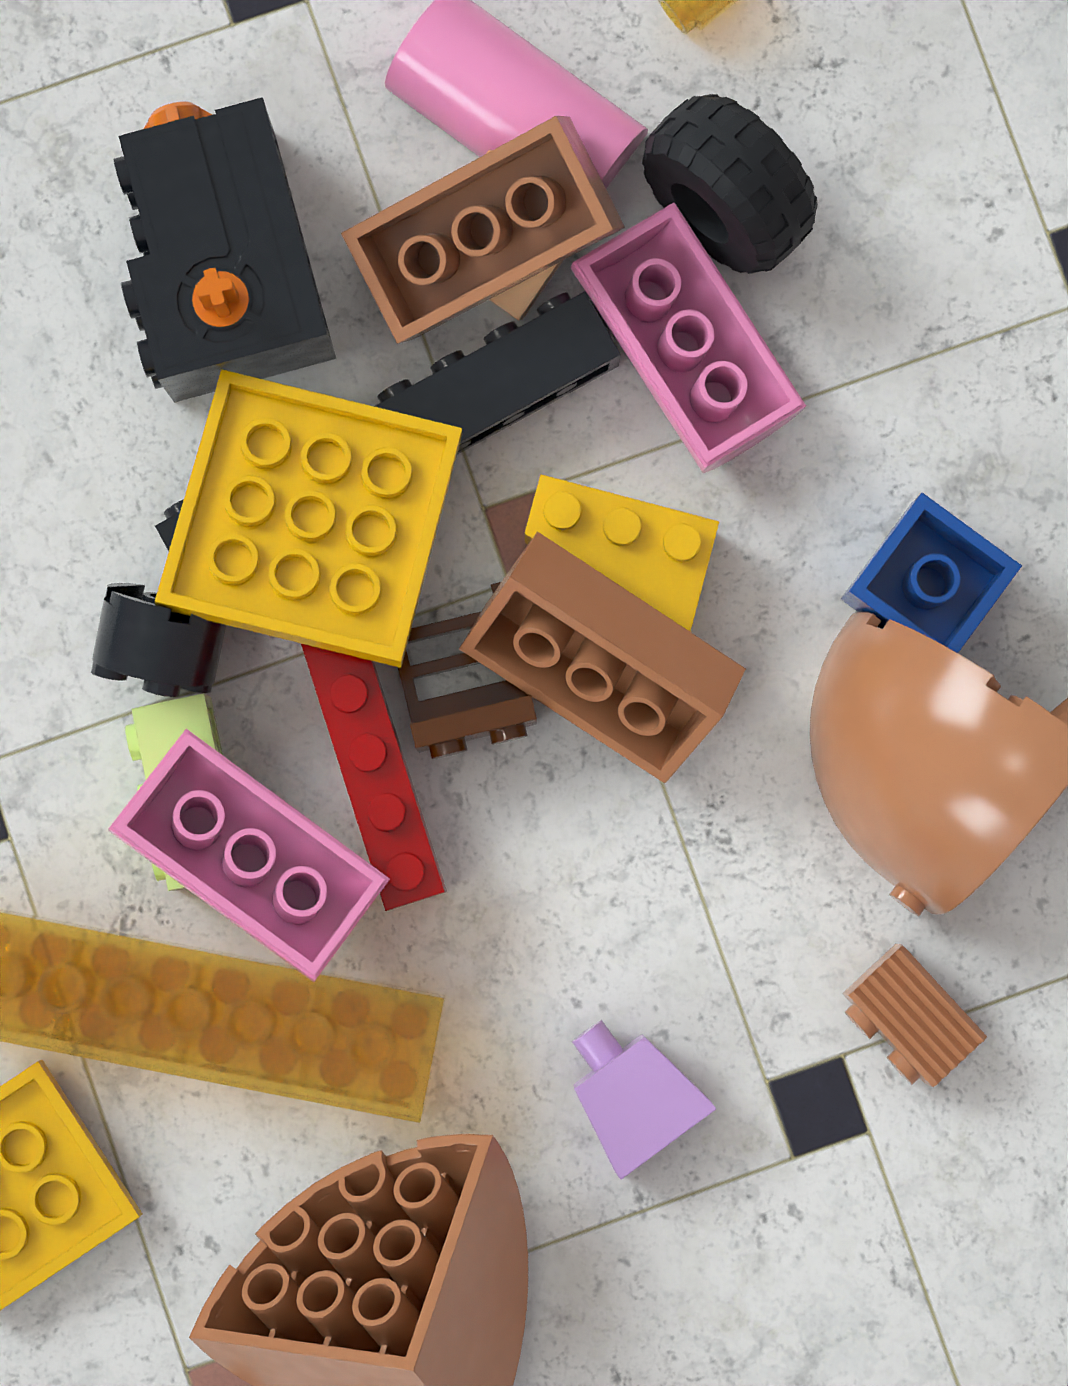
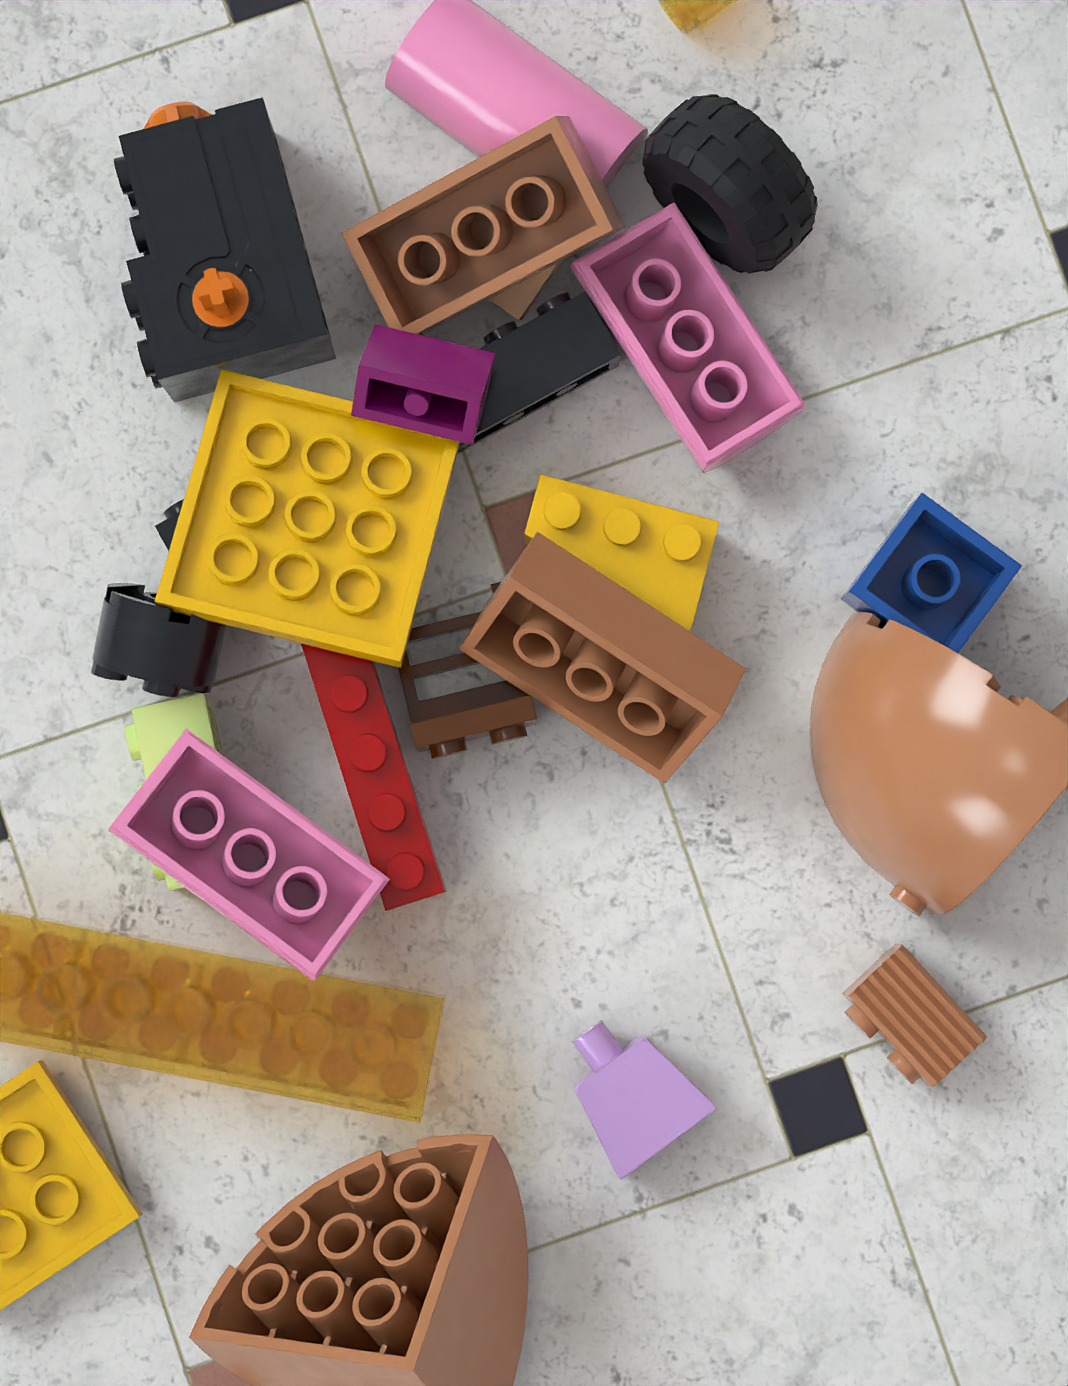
(422, 384): none -> magenta brick

